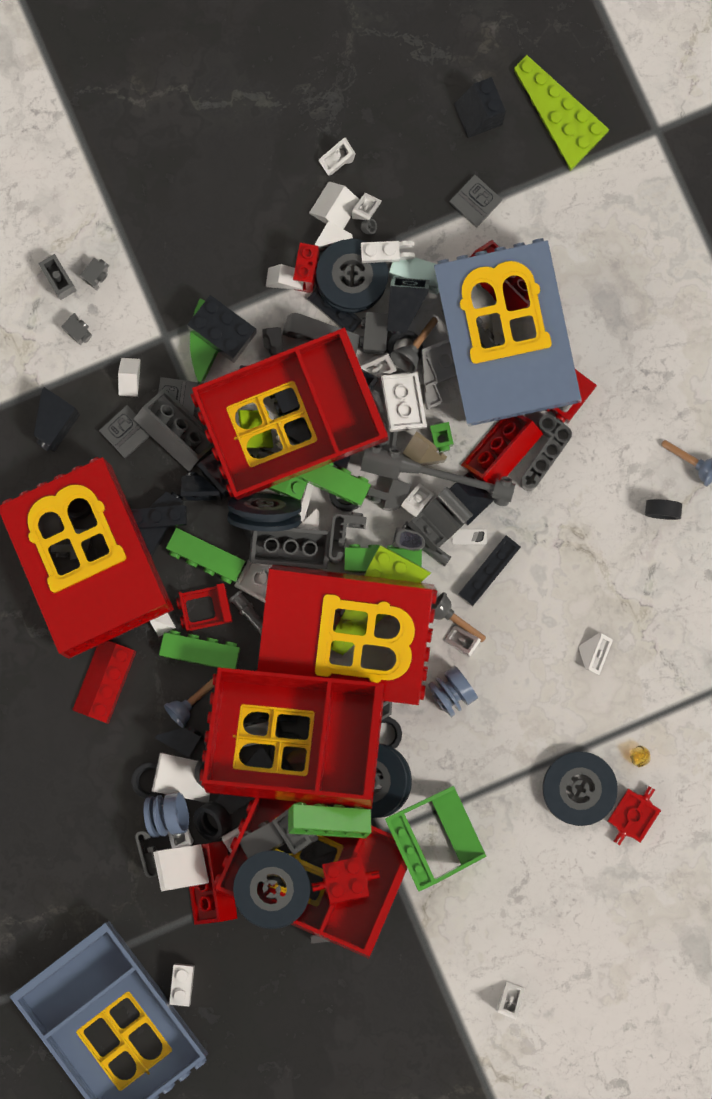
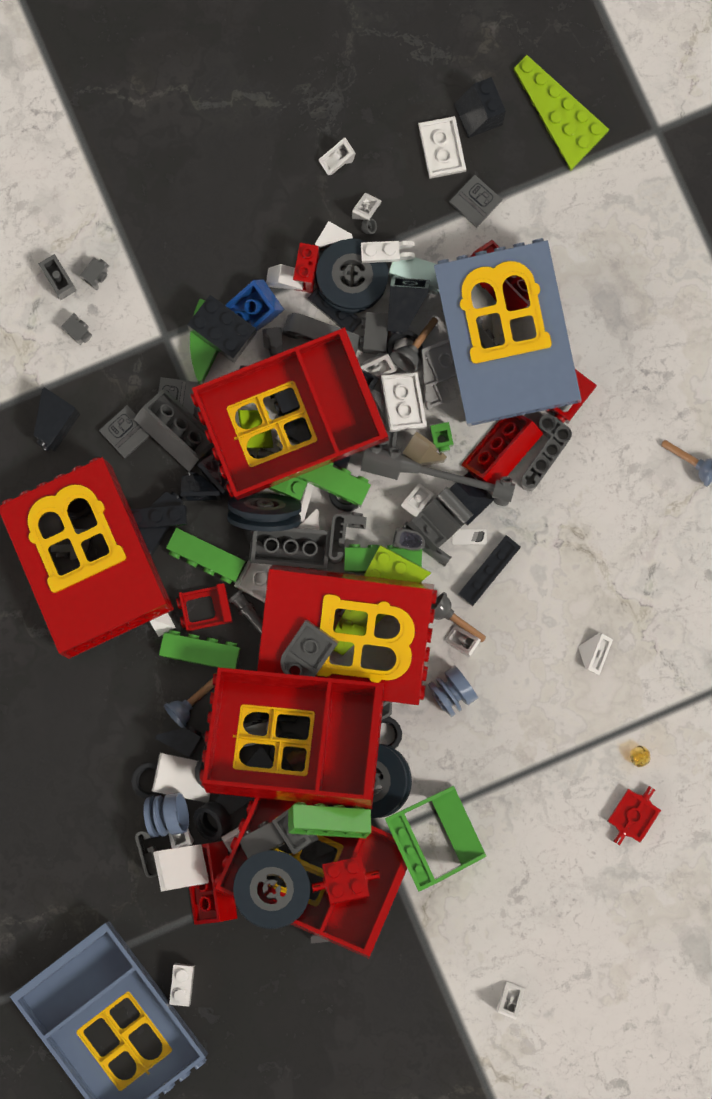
(104, 681): red slope -> none
(129, 377): white slope -> none
(256, 304): none -> blue slope
(308, 650): none -> dark grey tile
(335, 205): white slope -> none
(393, 500): dark grey brick -> none
(442, 147): none -> white tile
(599, 801): black wheel -> none
(663, 509): black tyre -> none

